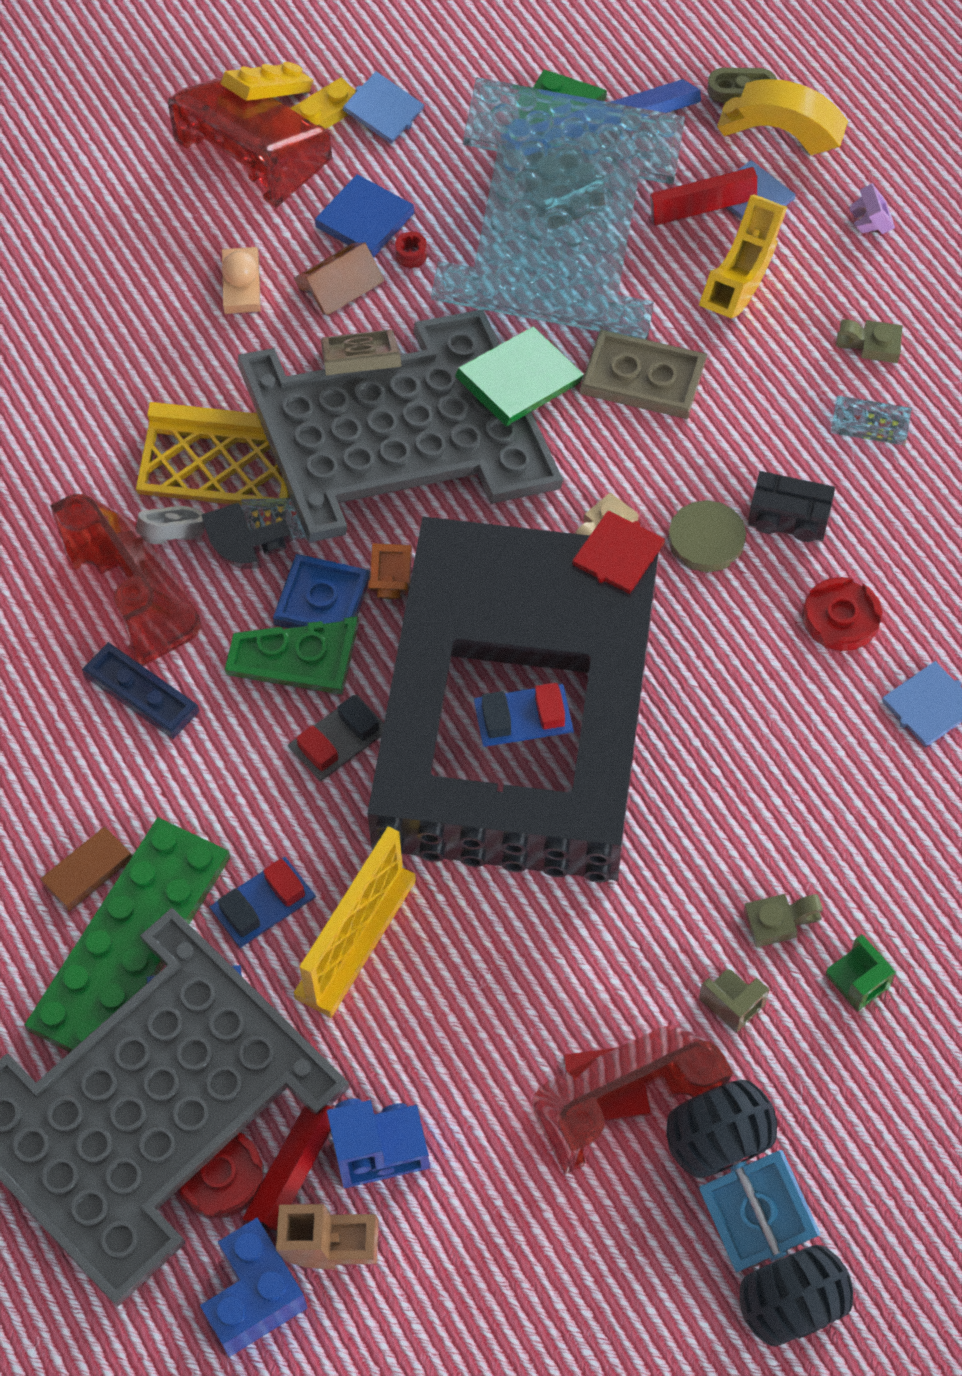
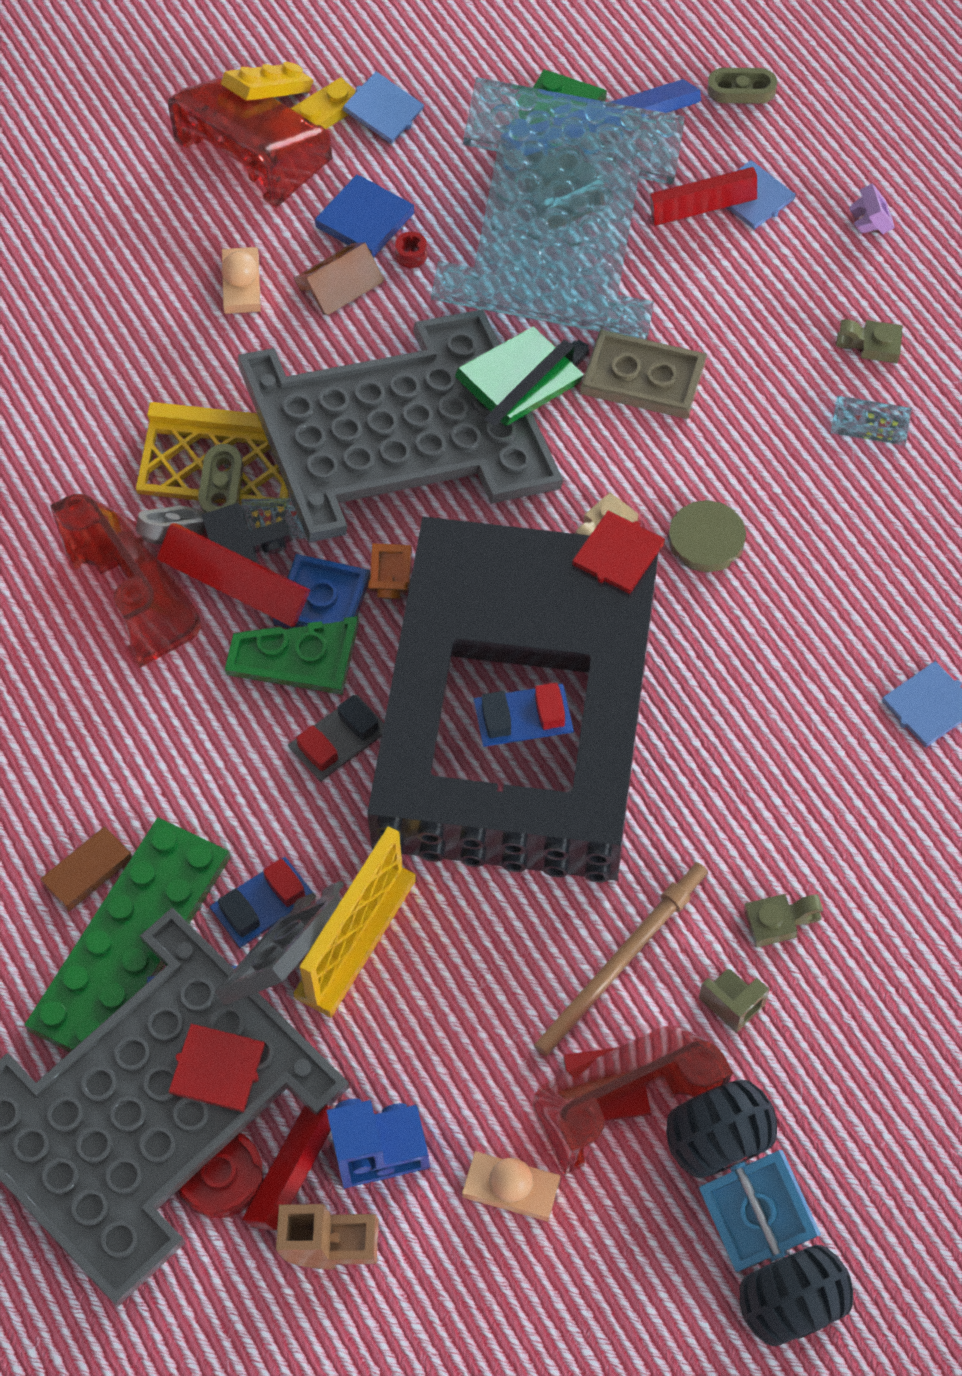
(140, 690): dark blue tile -> none
(217, 483): none -> olive plate
(217, 1067): none -> red piece
(233, 574): none -> red tile
(260, 1298): blue brick -> none
(281, 946): none -> dark grey tile
(360, 352): dark tan tile -> none
(511, 1186): none -> light nougat tile
(574, 352): none -> black piece
(673, 900): none -> medium nougat bar
(739, 275): yellow arch -> none
(789, 107): yellow arch -> none
(791, 506): black brick -> none
(842, 614): red tile -> none
(861, 974): green panel -> none

